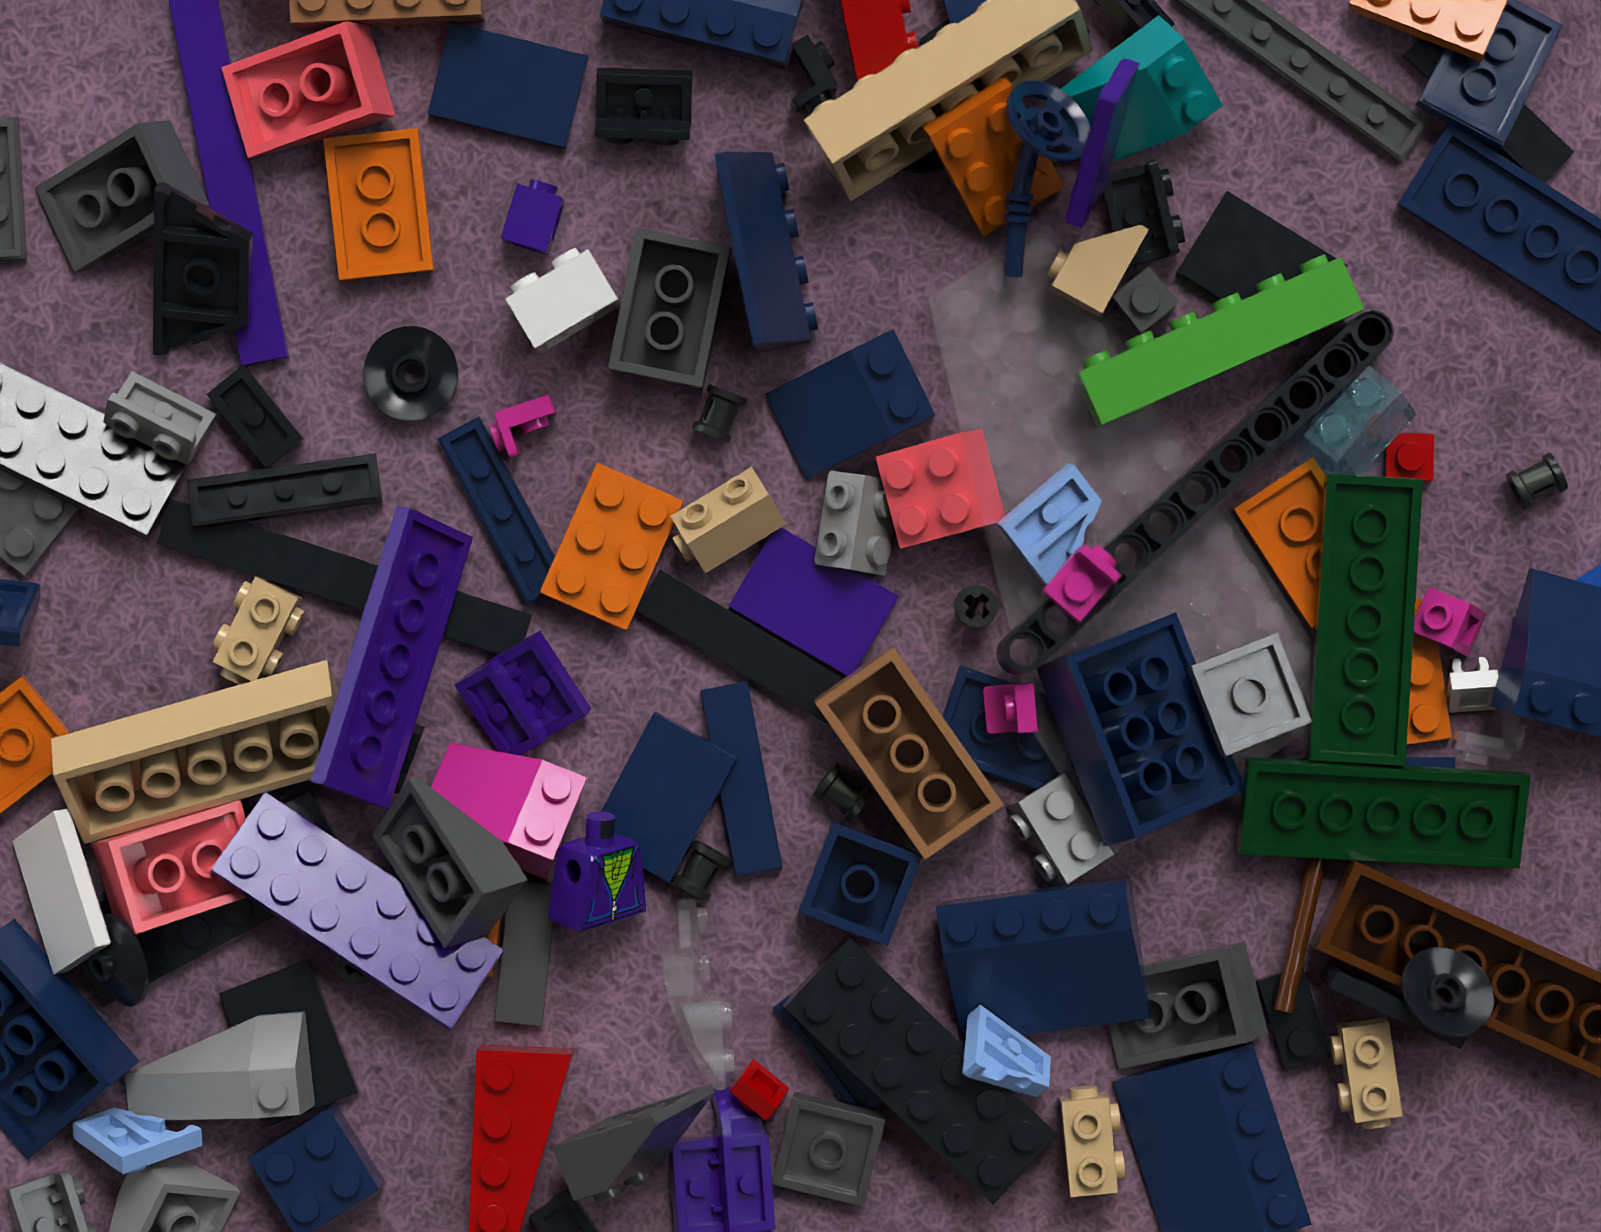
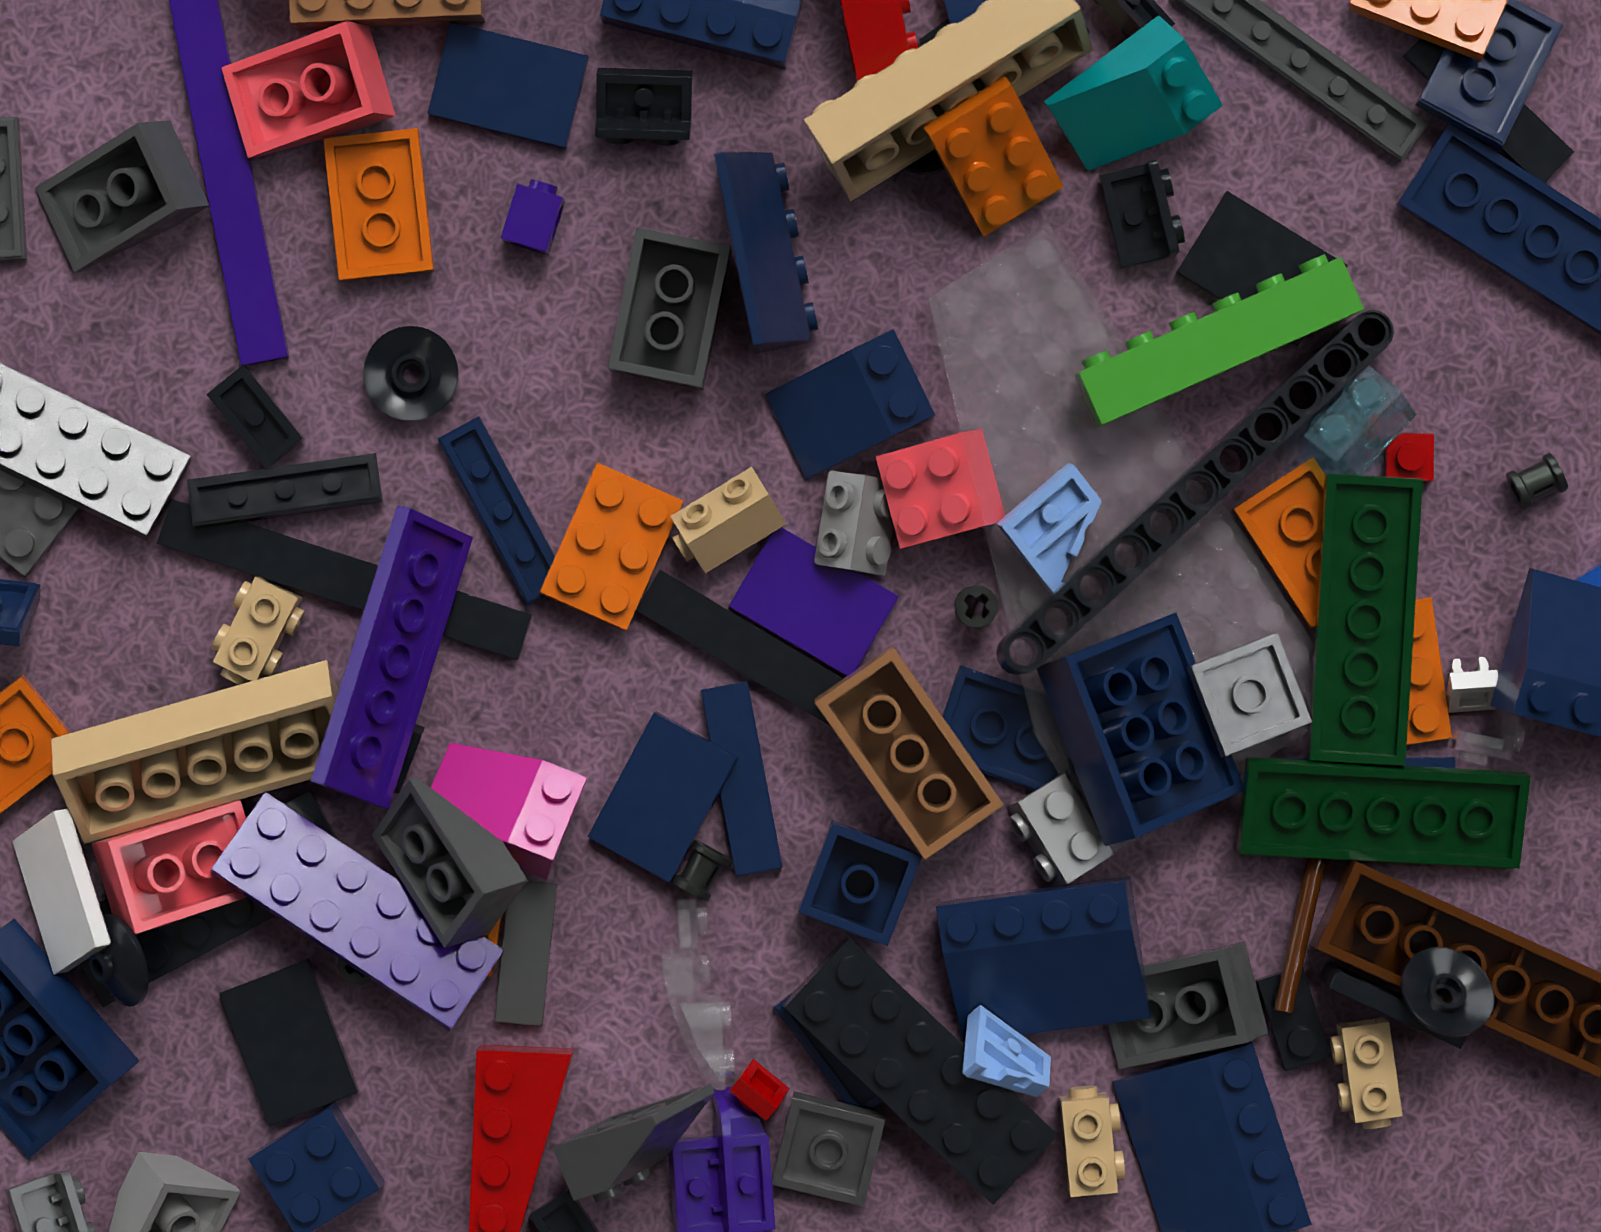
(132, 1140): light blue wing -> none
(158, 418): light grey bracket -> none
(198, 271): black wing -> none
(234, 1074): light grey wedge -> none
(523, 695): dark purple slope -> none
(528, 415): dark pink bracket -> none
(562, 300): white brick -> none
(597, 877): dark purple torso -> none
(719, 413): pearl dark grey bush -> none
(816, 64): black bracket -> none
(842, 792): pearl dark grey bush -> none
(1010, 708): dark pink bracket -> none
(1039, 131): dark blue dish -> none
(1082, 581): dark pink bracket -> none
(1095, 268): tan slope -> none
(1101, 142): dark purple tile -> none
(1143, 301): dark grey brick -> none
(1449, 621): dark pink bracket -> none

